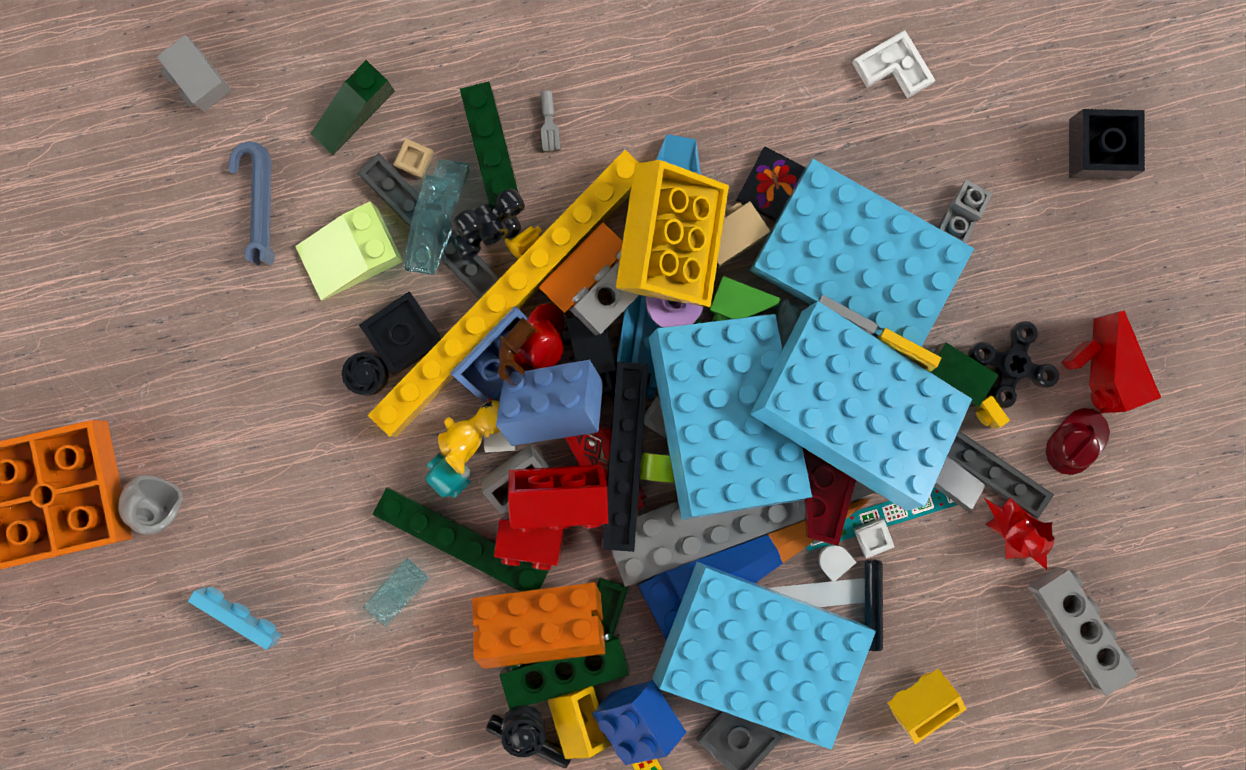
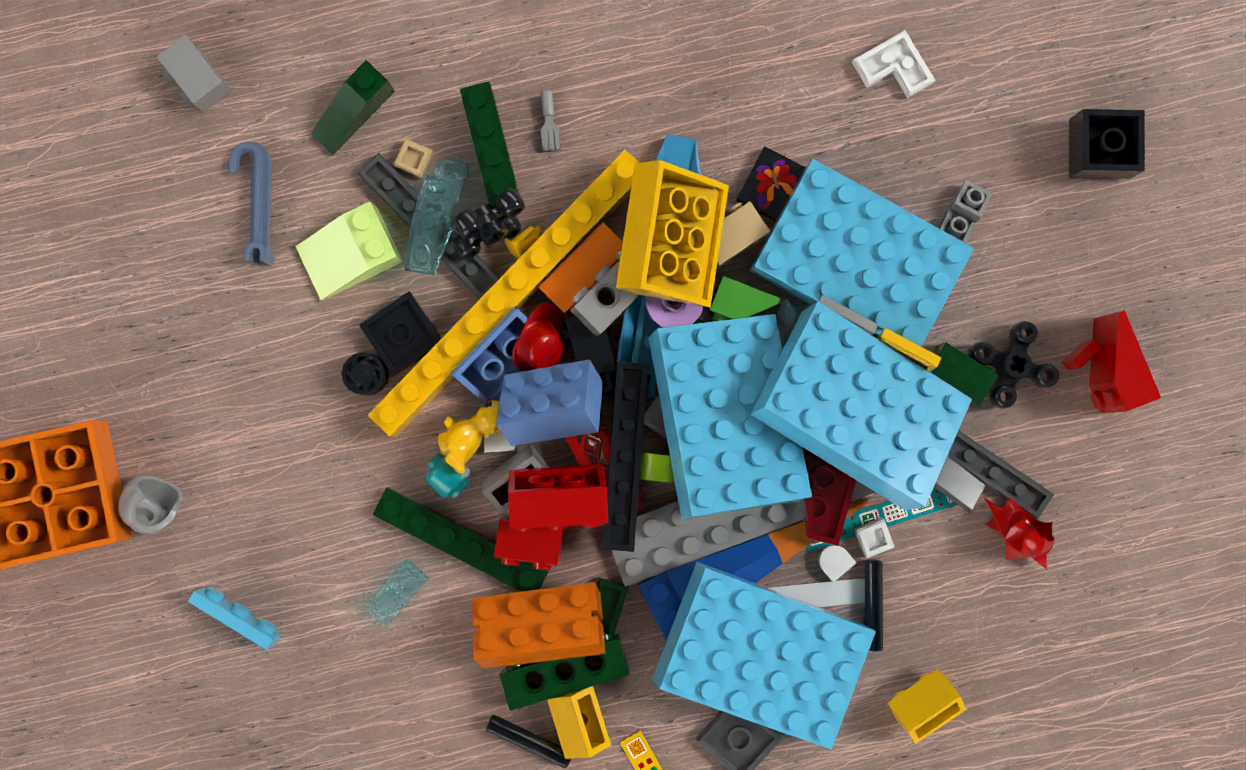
(509, 346): reddish brown piece -> none
(522, 729): black wheel -> none
(639, 723): blue brick -> none
(991, 413): yellow plate -> none
(1077, 441): dark red piece -> none
(1117, 664): light grey brick -> none

